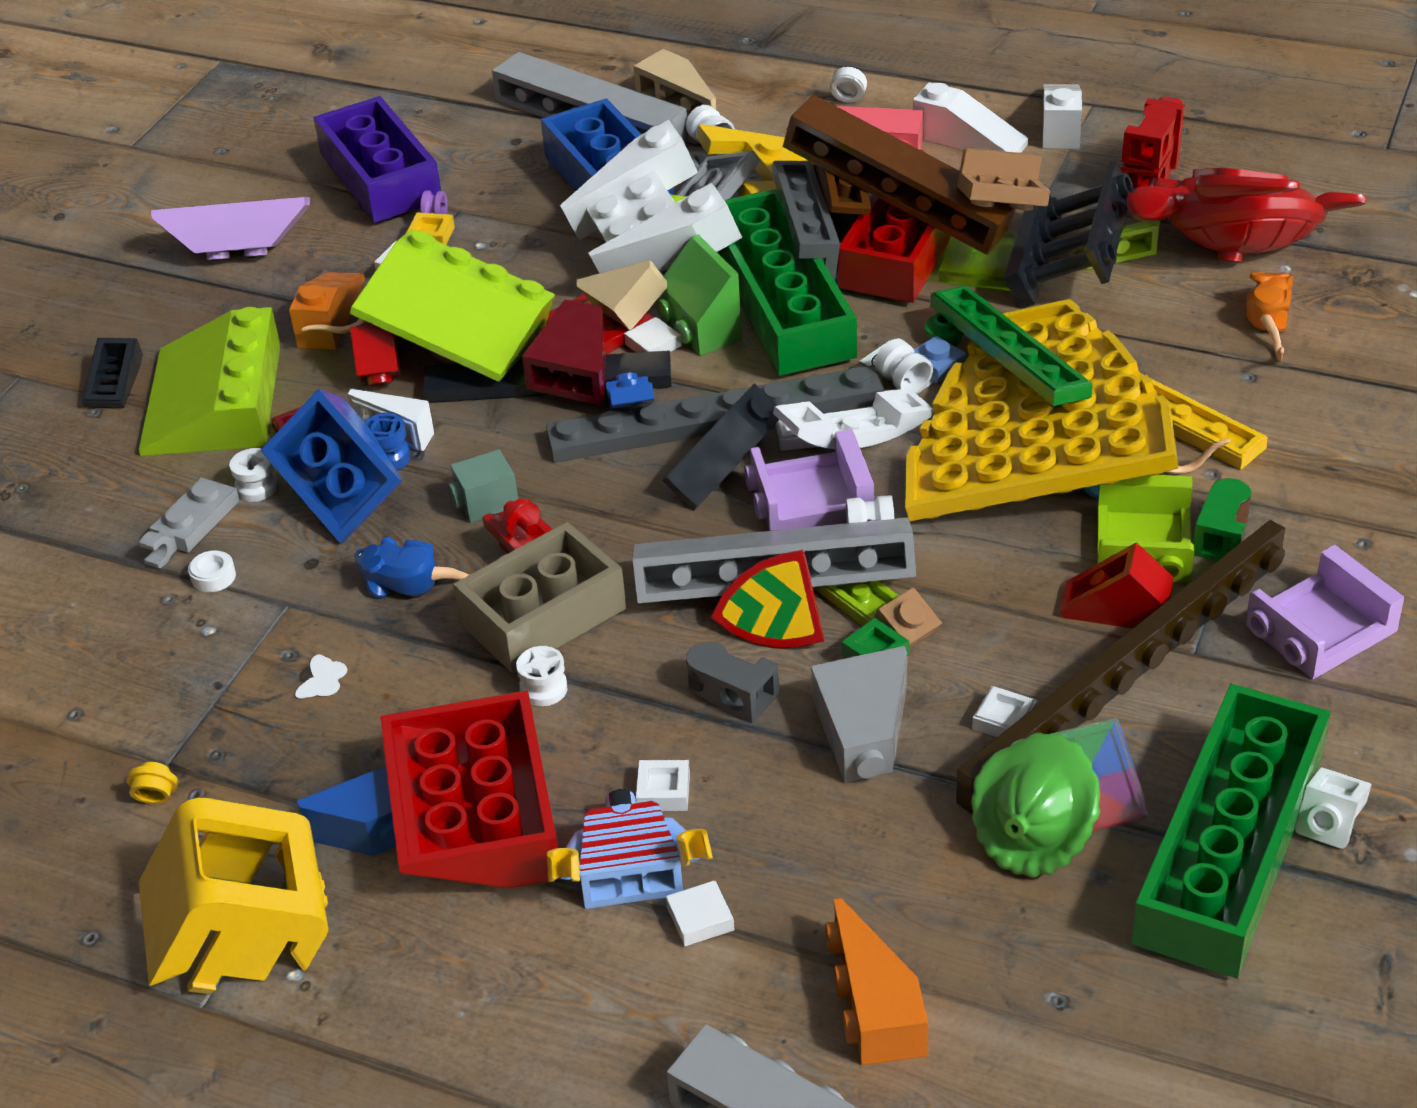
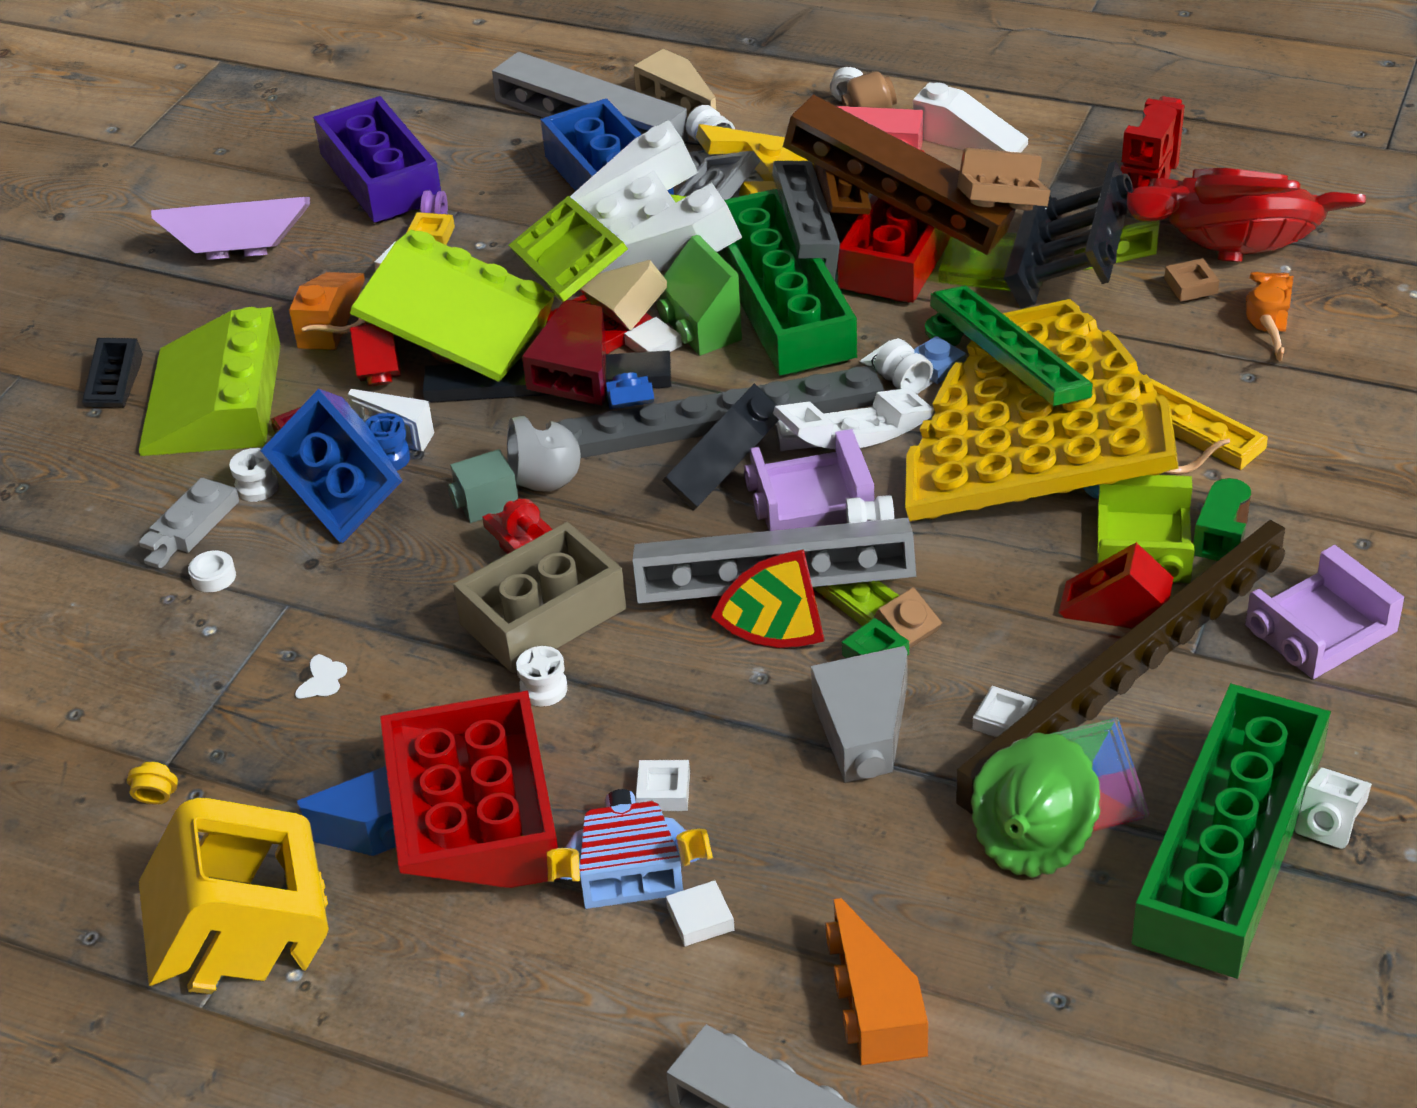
(403, 568): blue animal -> none
(541, 458): none -> light grey helmet
(567, 248): none -> lime slope
(730, 681): dark grey leg -> none
(870, 91): none -> medium nougat head
(1062, 116): white slope -> none
(1191, 279): none -> medium nougat plate

